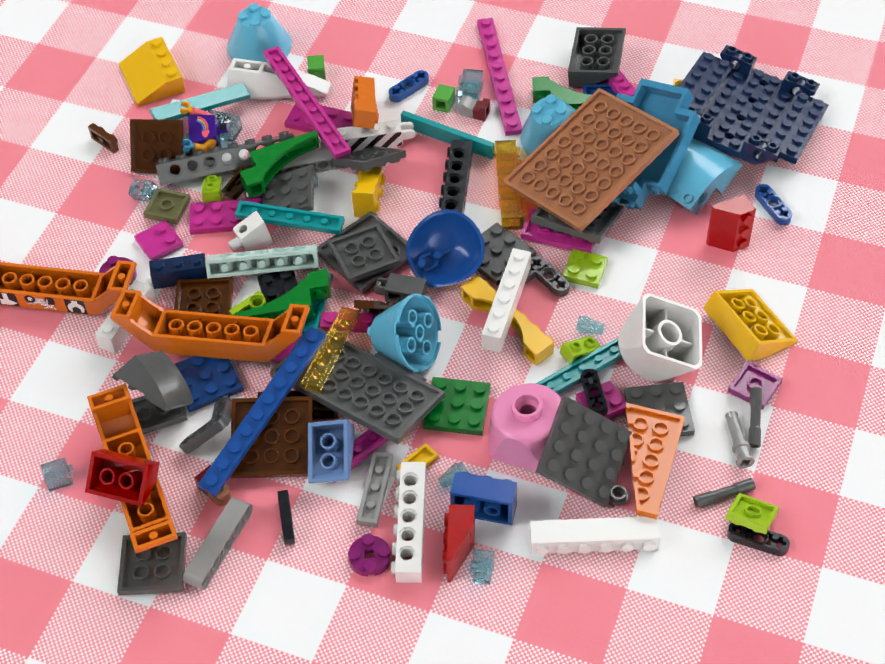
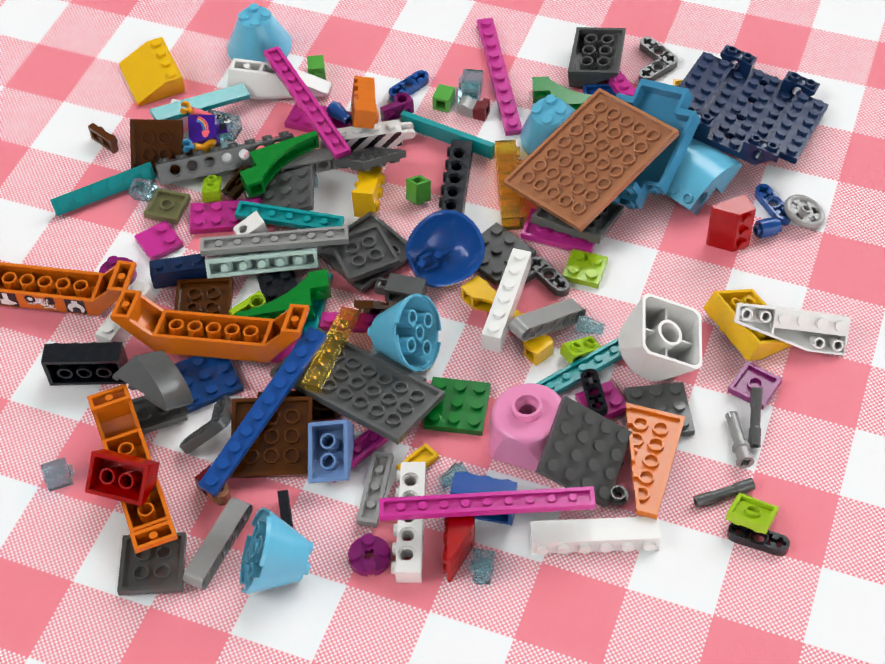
(83, 363): none -> black brick
(101, 189): none -> teal plate
(273, 554): none -> medium azure cone
(274, 240): none -> light grey plate
(338, 112): none -> blue cone
(393, 110): none -> magenta plate
(418, 189): none -> bright green brick
(487, 503): none -> dark pink plate
(546, 319): none -> light grey beam
(666, 60): none -> dark grey beam
(767, 227): none -> blue brick
(798, 327): none -> white wedge
(803, 212): none -> light grey plate

